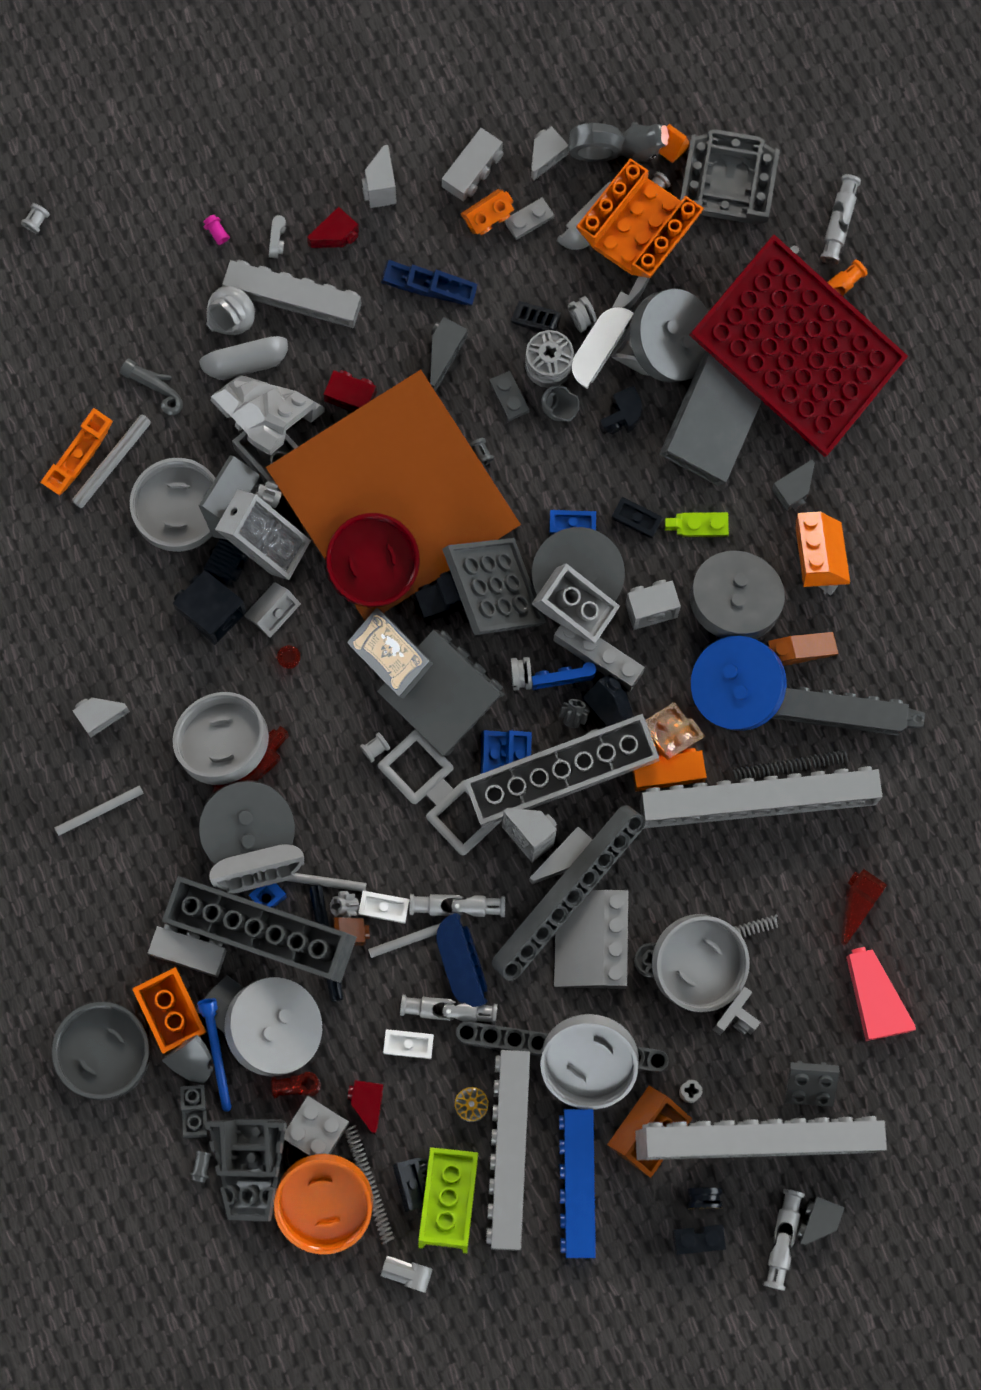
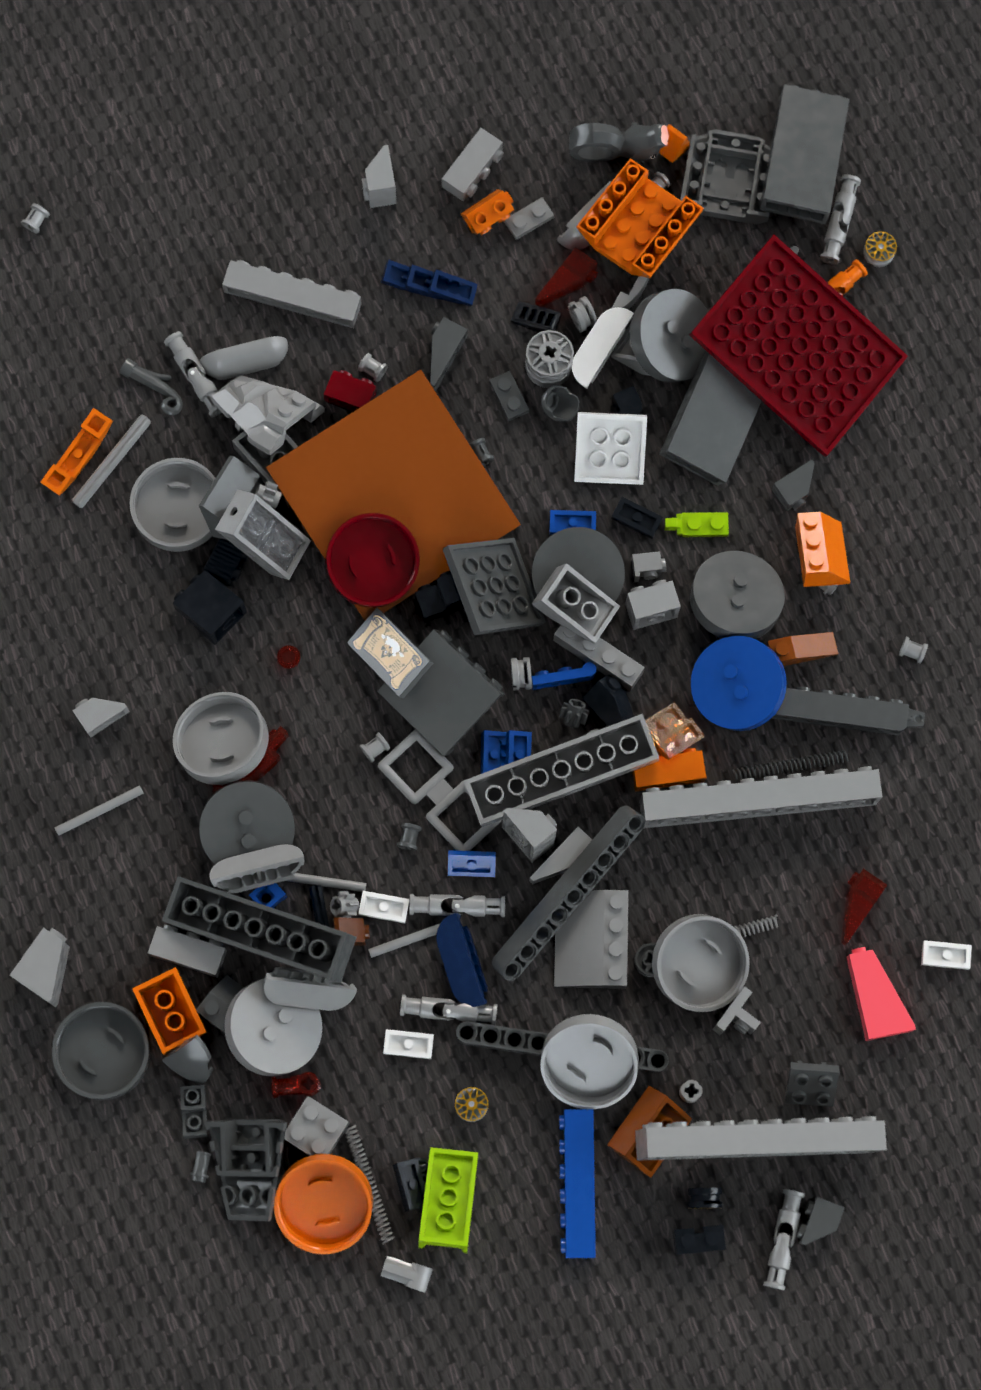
(44, 965): none -> light grey slope
(184, 357): none -> light grey piece
(208, 1009): blue piece -> none
(213, 224): dark pink pin -> none
(230, 311): light grey helmet -> none
(272, 609): light grey panel -> none
(278, 228): light grey plate -> none
(306, 990): none -> light grey brick
(334, 231): dark red slope -> none
(367, 1102): dark red slope -> none
(372, 367): none -> light grey bush
(409, 836): none -> dark grey bush
(471, 863): none -> plate
(510, 1150): light grey brick -> none
(547, 151): light grey slope -> none
(570, 277): none -> clear red slope
(610, 448): none -> white plate
(647, 565): none -> light grey brick
(804, 154): none -> dark grey brick
(879, 249): none -> light grey wheel
(913, 649): none -> light grey bush
(946, 955): none -> white plate

